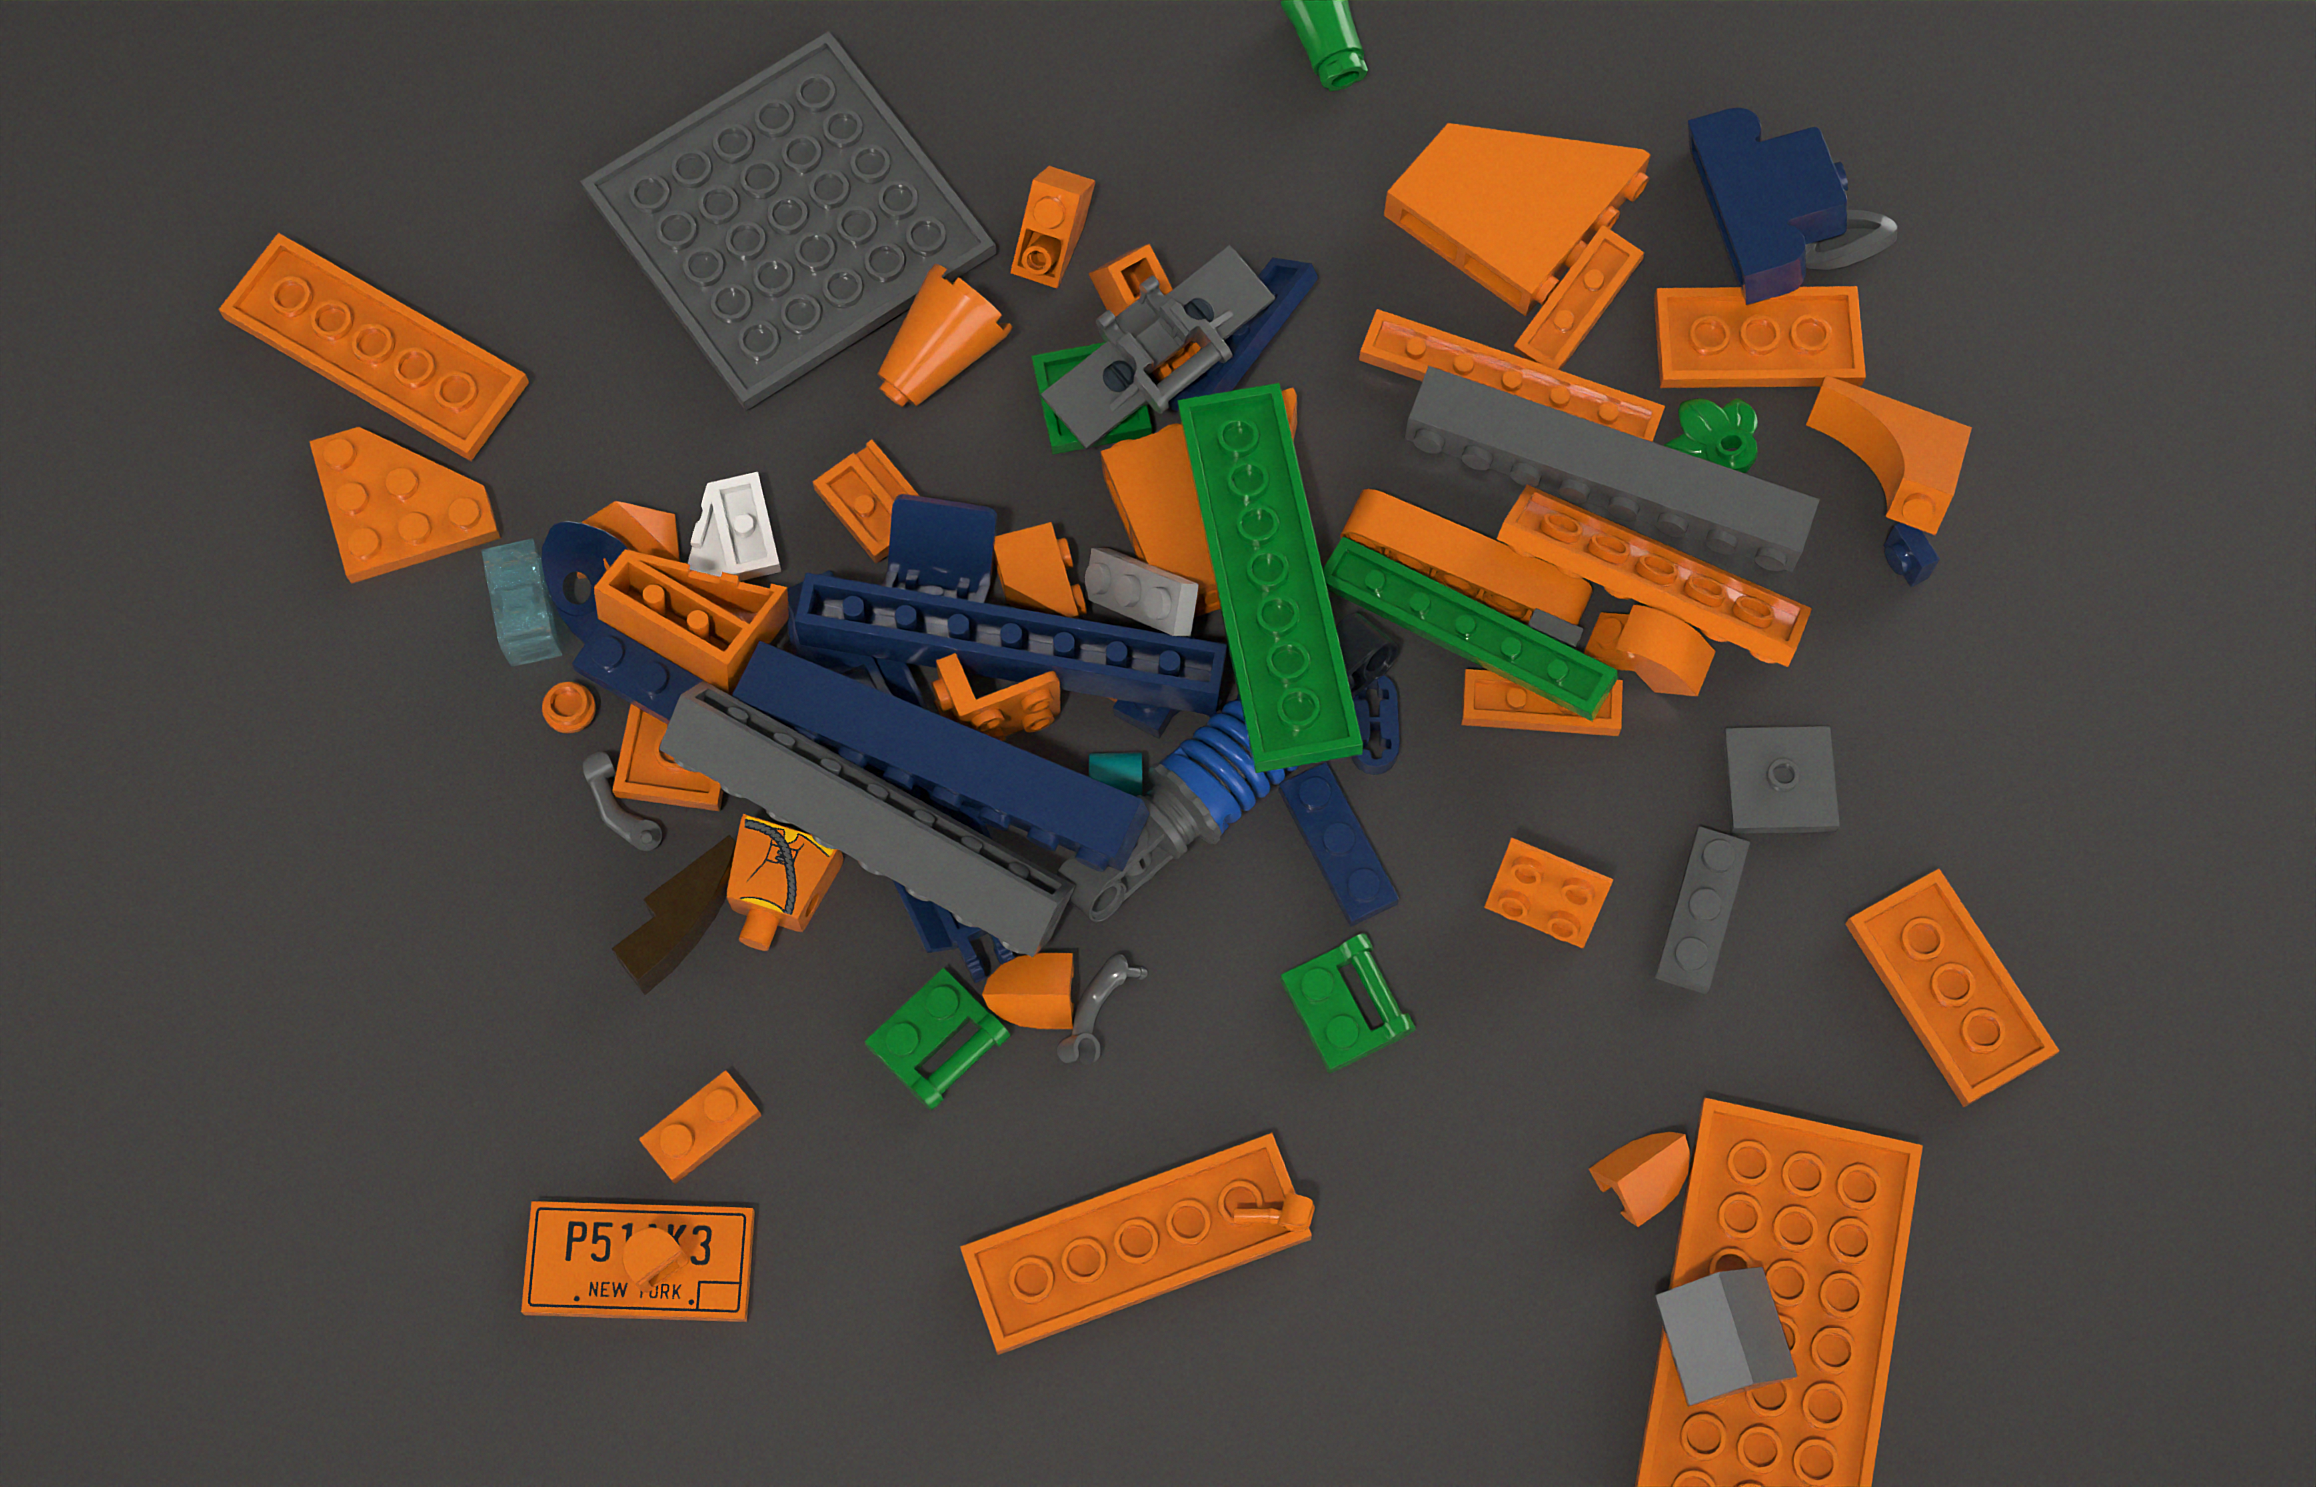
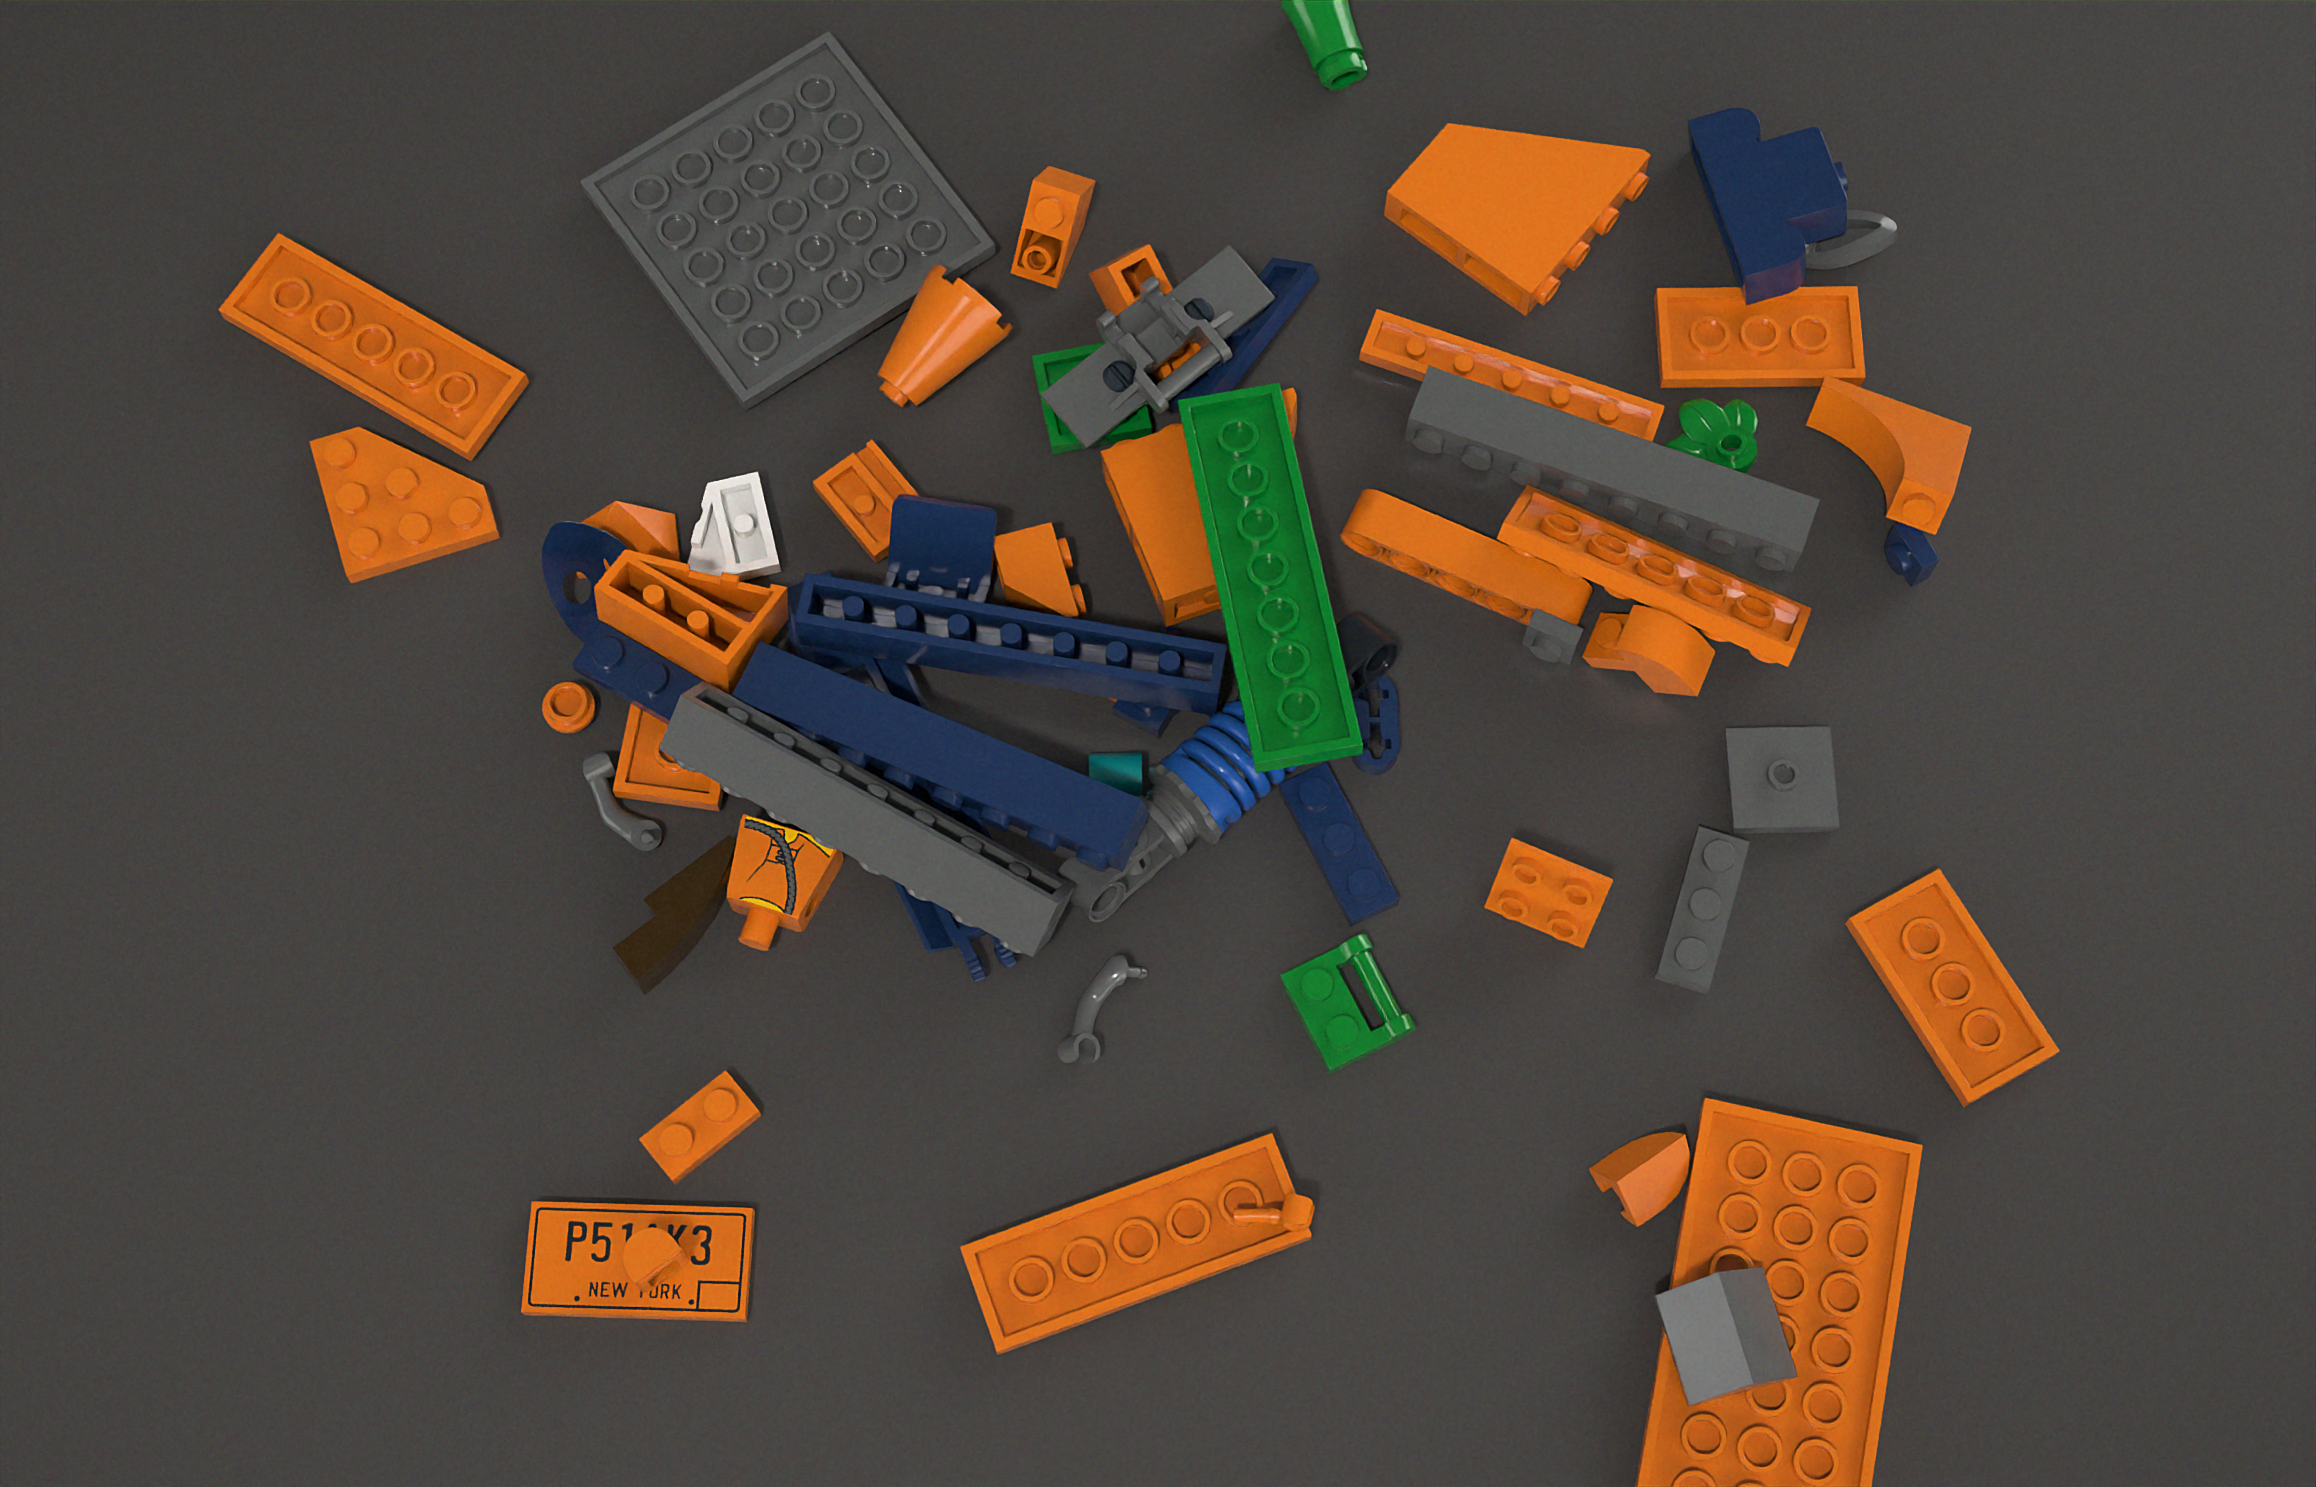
(521, 603): clear light blue brick -> none
(925, 1027): green plate -> none
(1021, 706): orange bracket -> none
(1033, 991): orange brick -> none
(1141, 591): light grey plate -> none
(1469, 628): green plate -> none
(1503, 704): orange plate -> none
(1579, 300): orange hinge -> none

